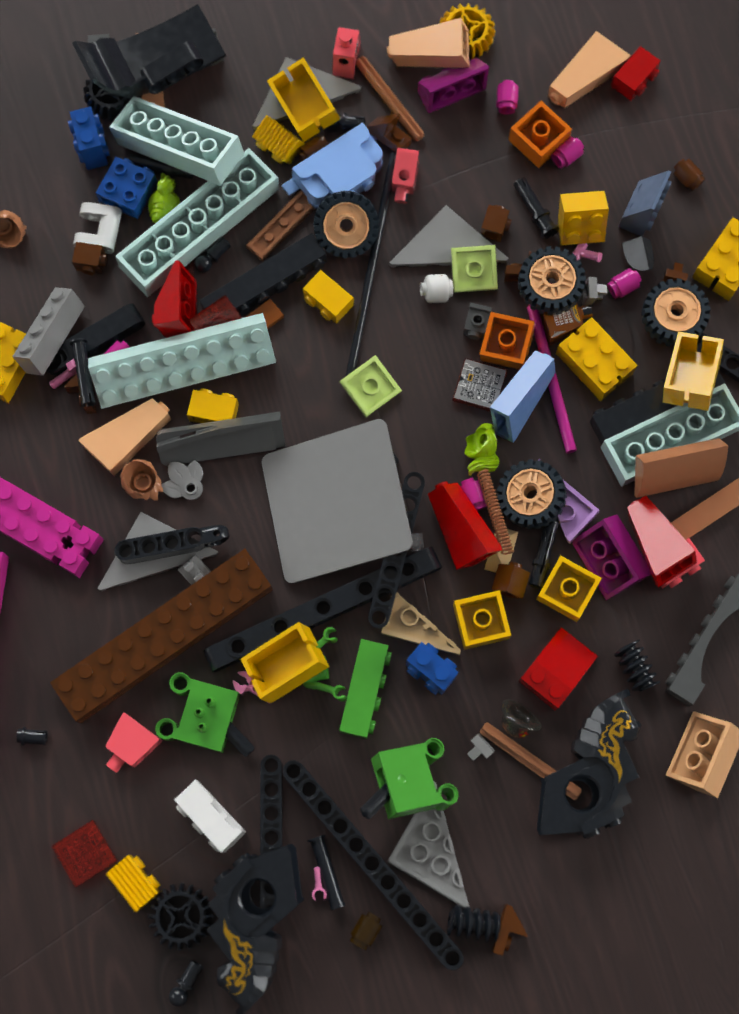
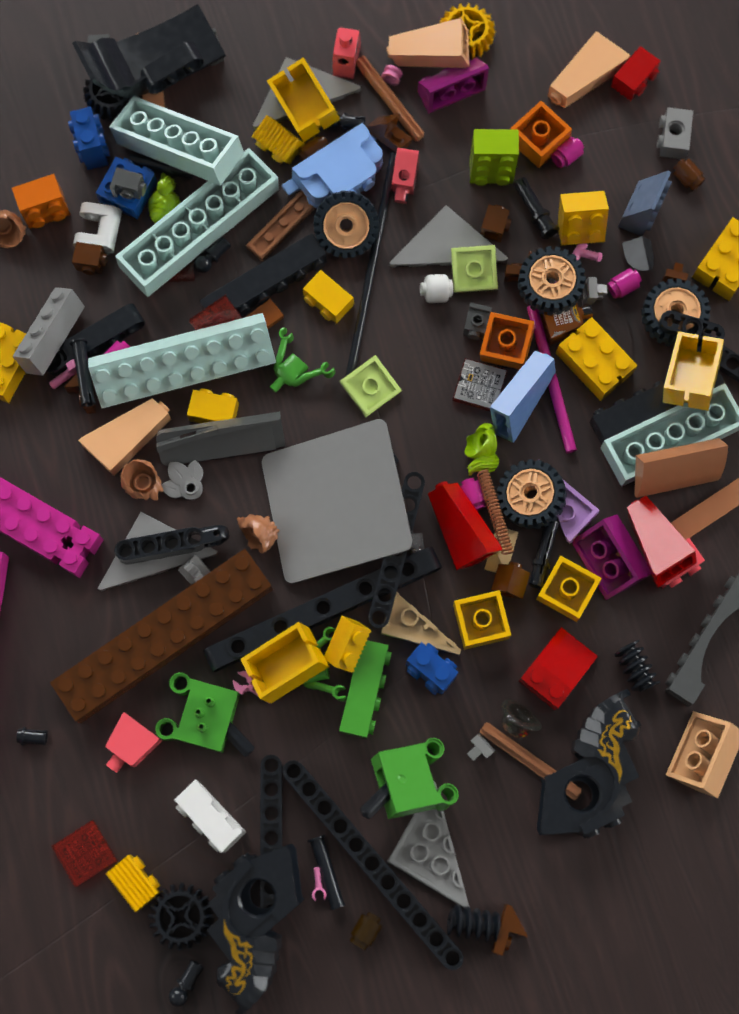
(41, 201): none -> orange brick
(127, 184): none -> dark grey brick
(176, 302): red slope -> none
(258, 531): none -> nougat hair
(293, 368): none -> bright green piece
(347, 644): none -> yellow brick
(391, 74): none -> bright pink bush
(494, 156): none -> lime brick
(507, 97): dark pink brick -> none
(678, 317): none -> black beam
(680, 122): none -> light grey brick

